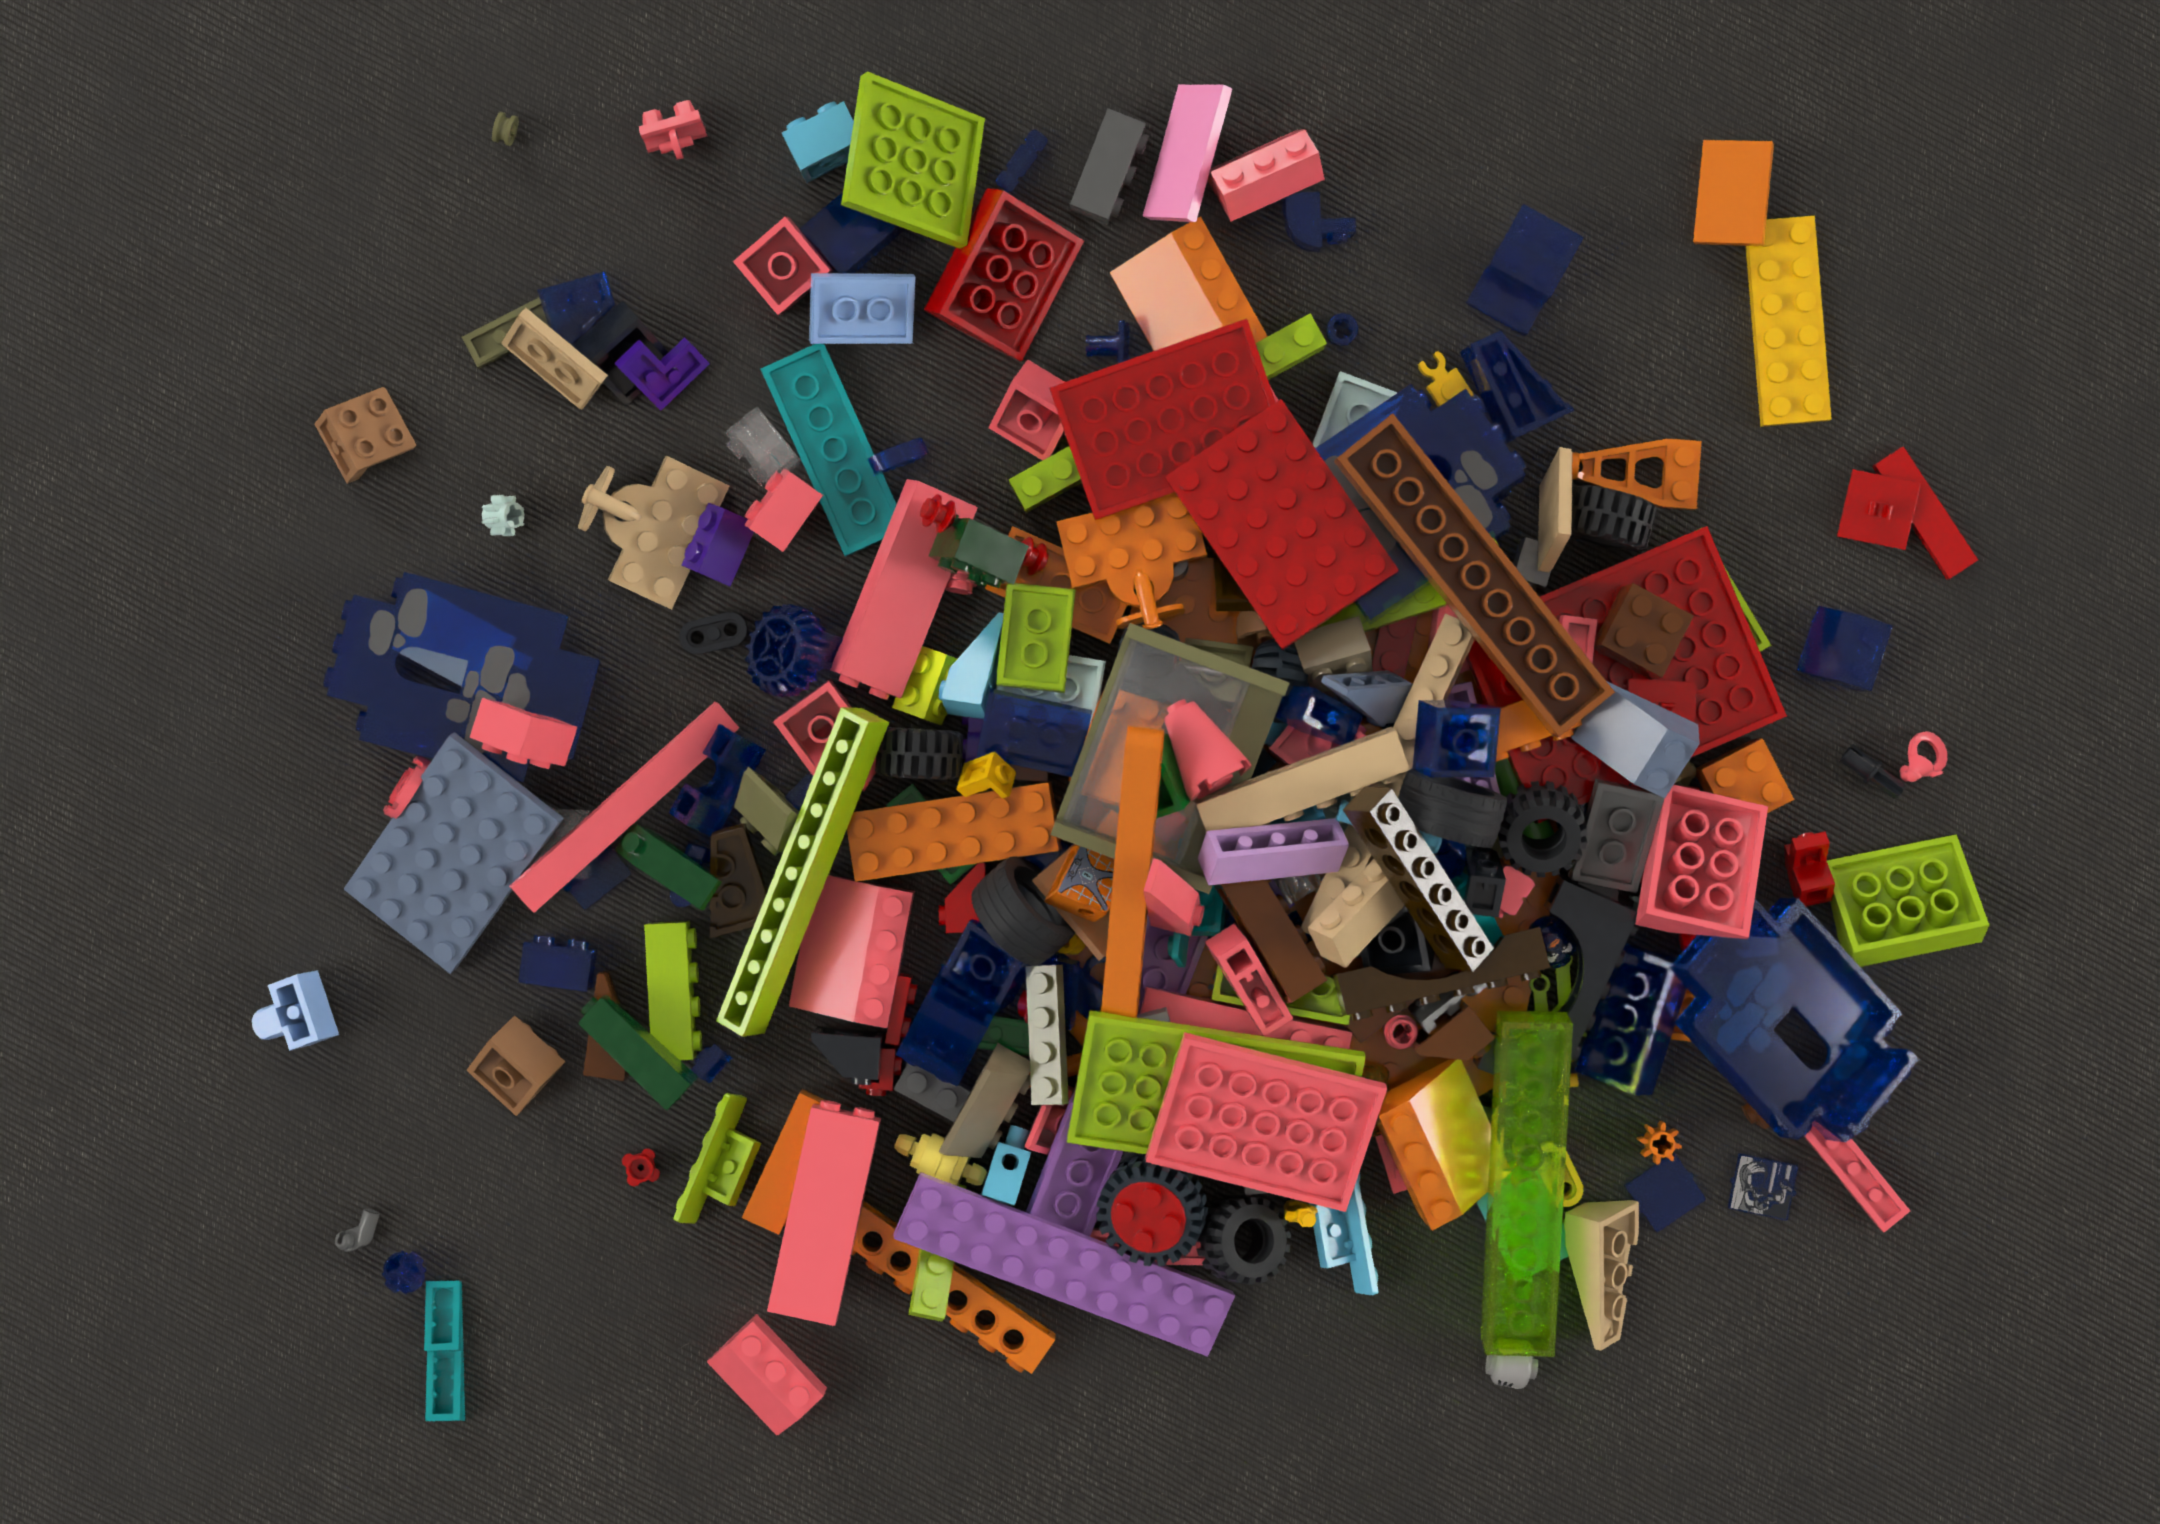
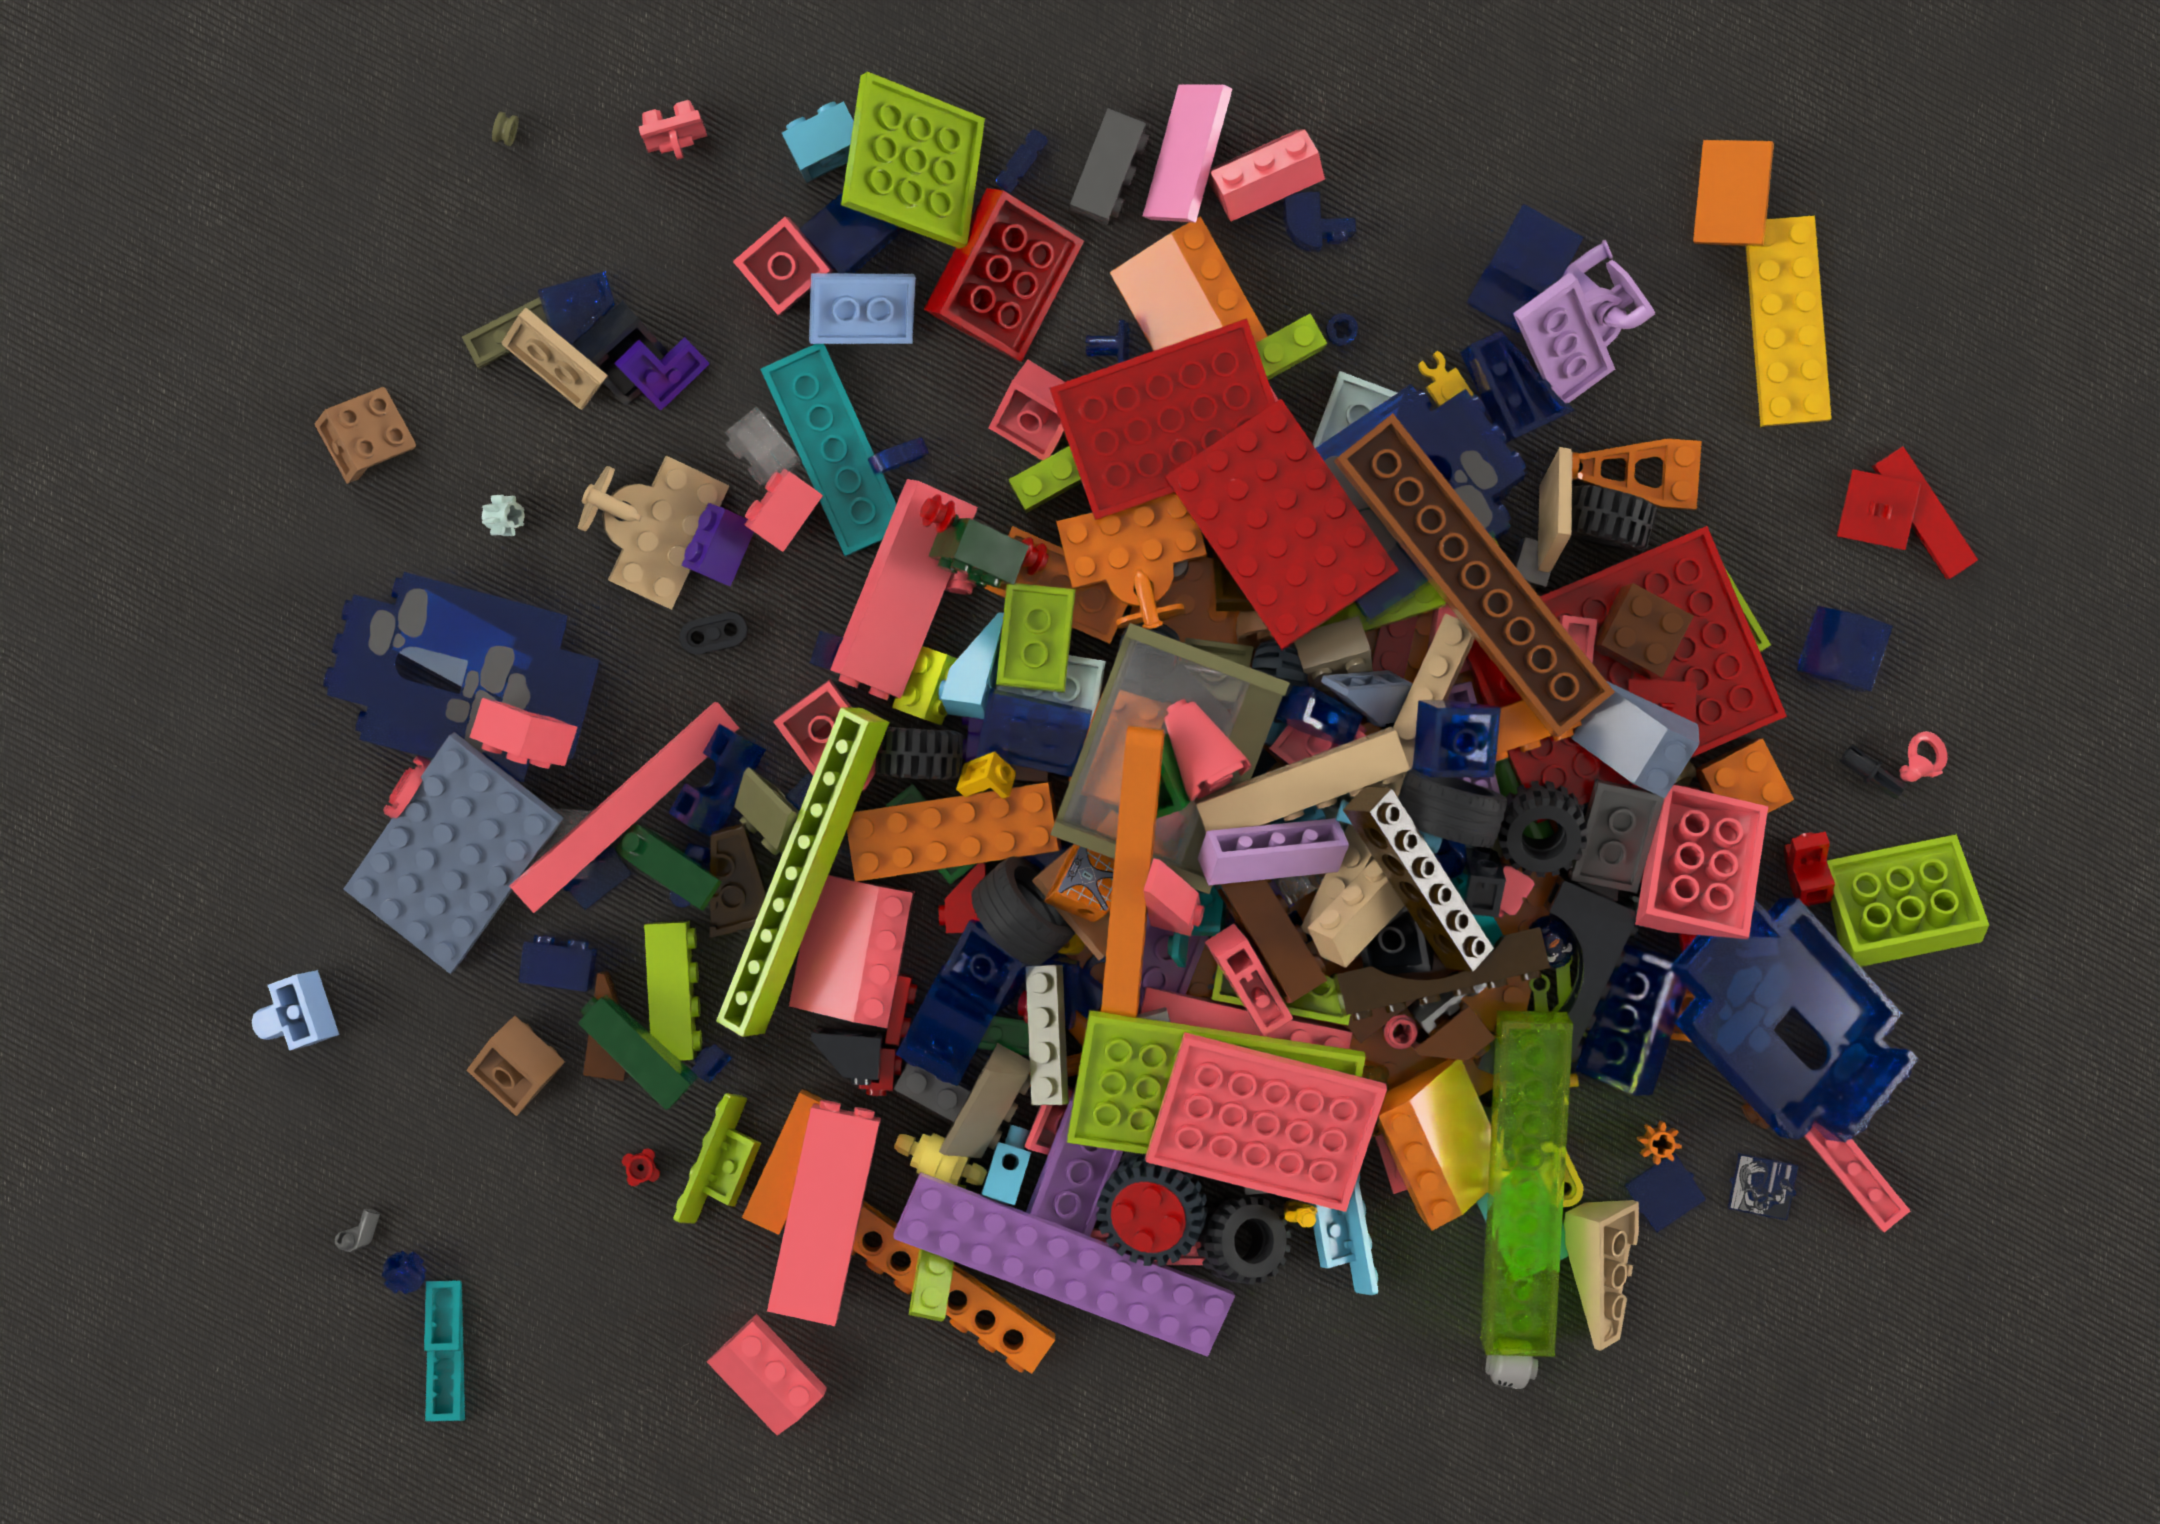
(793, 652): clear blue gear -> none
(1576, 322): none -> lavender plate

